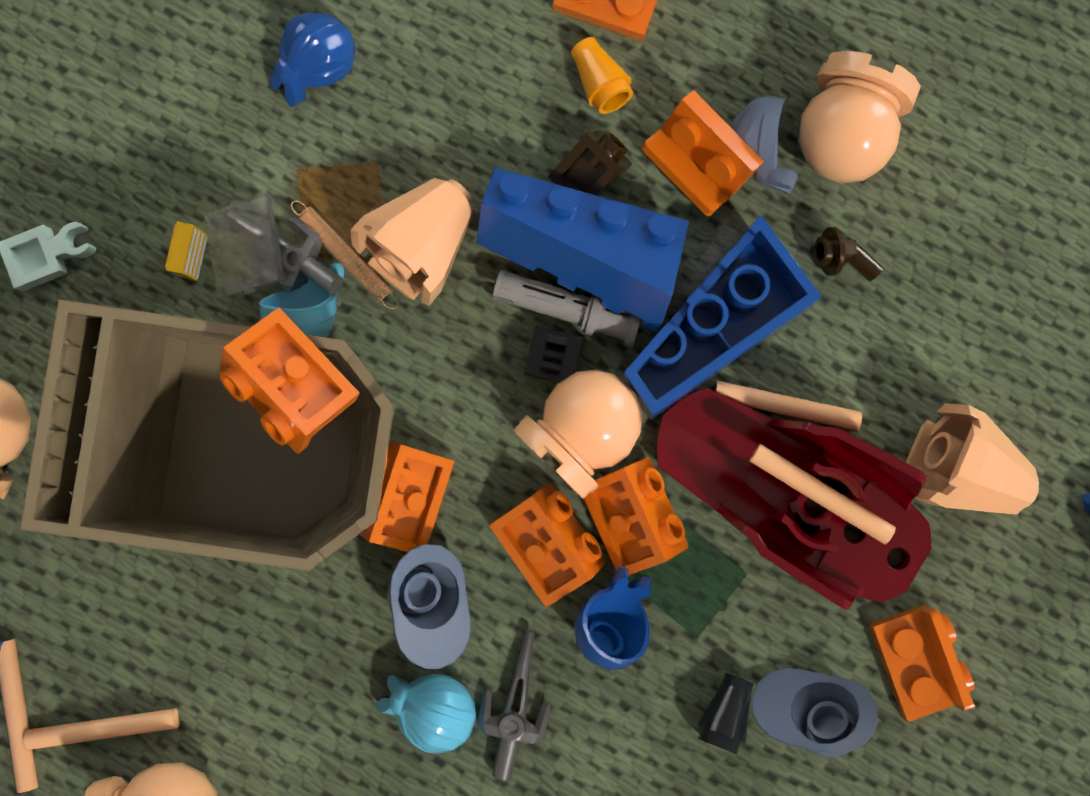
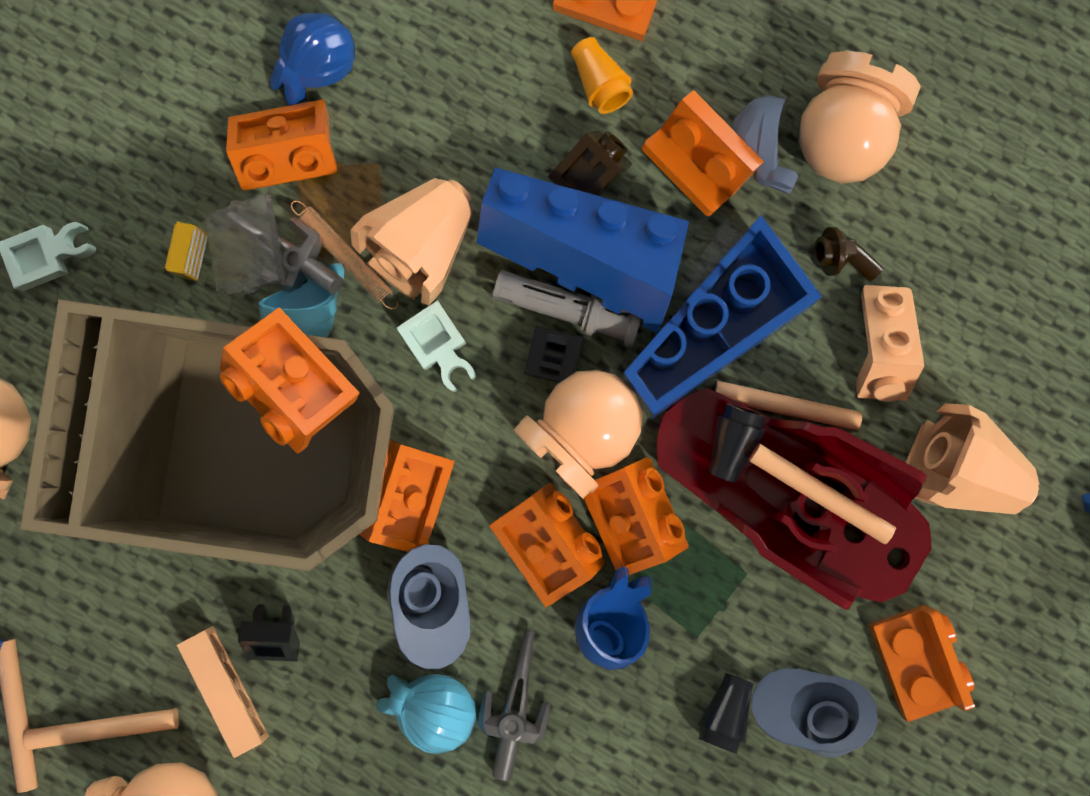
(223, 691): none -> light nougat piece
(270, 640): none -> black tile
(280, 145): none -> orange bracket
(434, 340): none -> light aqua plate
(734, 440): none -> black cone
(893, 344): none -> light nougat bracket

